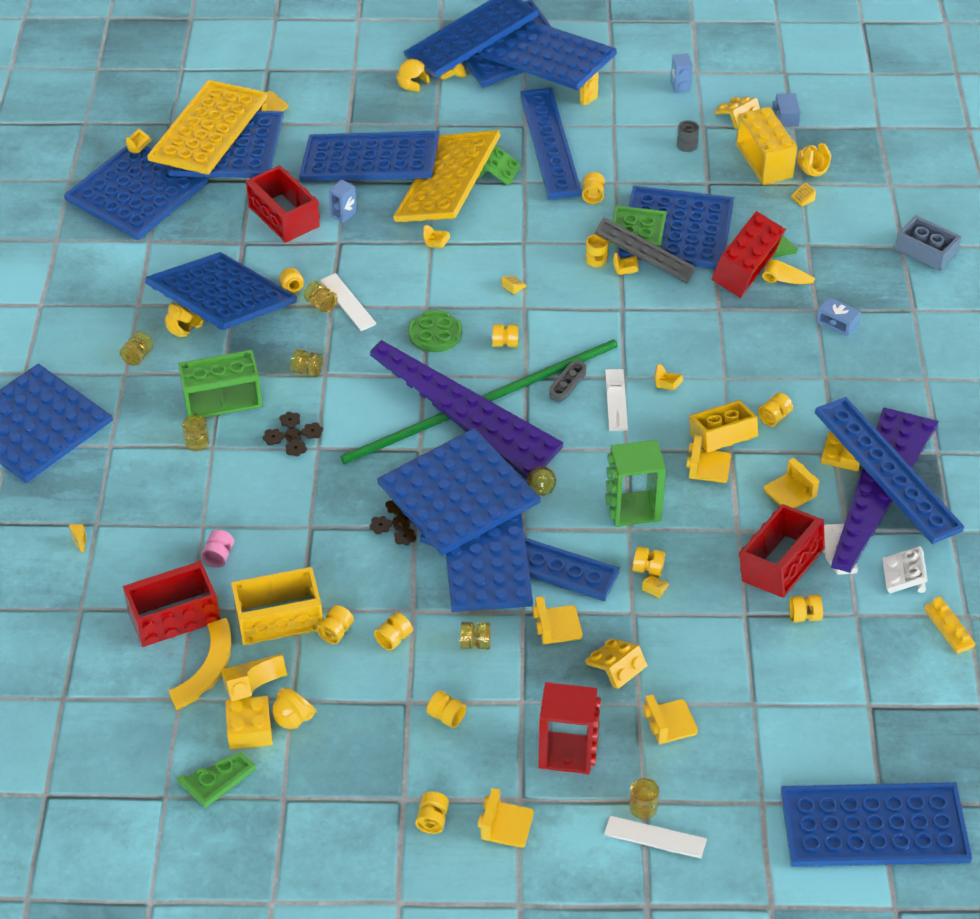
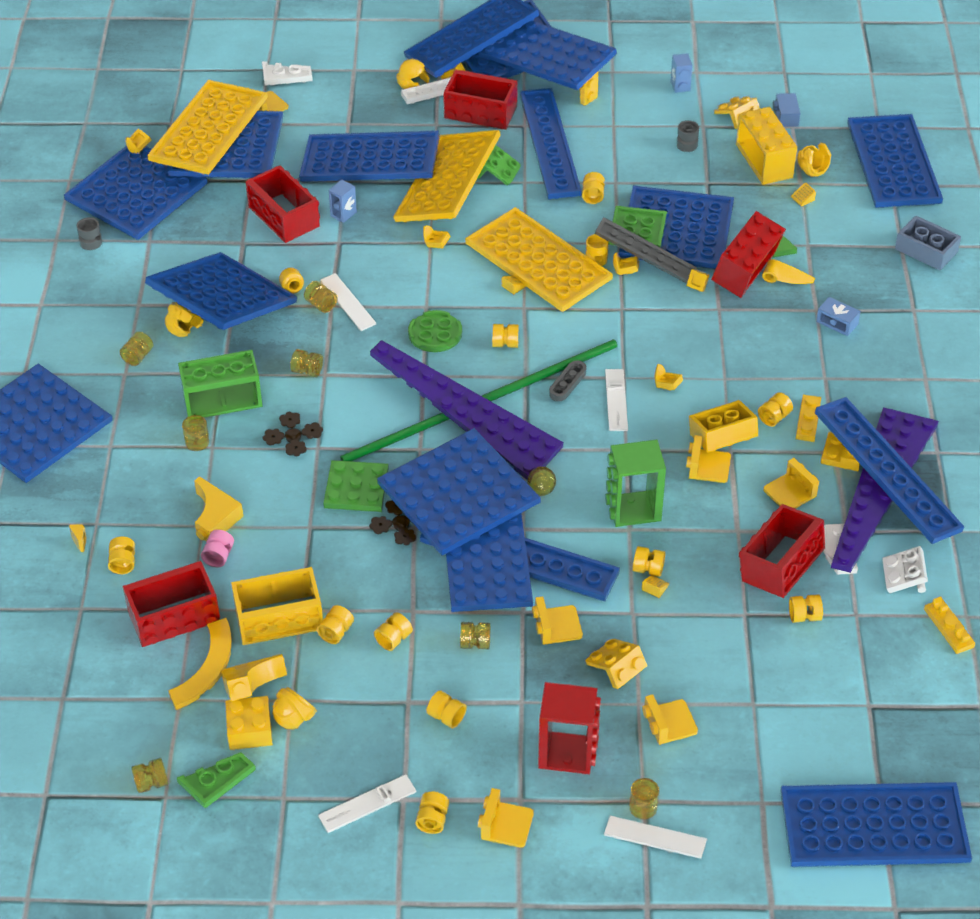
(89, 233): none -> dark grey wheel
(121, 555): none -> yellow wheel
(149, 775): none -> clear yellow wheel
(219, 512): none -> yellow arch
(281, 74): none -> white wing
(355, 486): none -> bright green plate
(366, 803): none -> white piece
(424, 91): none -> white plate
(480, 99): none -> red hose
(539, 259): none -> yellow plate
(698, 280): none -> yellow tile
(808, 419): none -> yellow plate
(894, 160): none -> blue plate

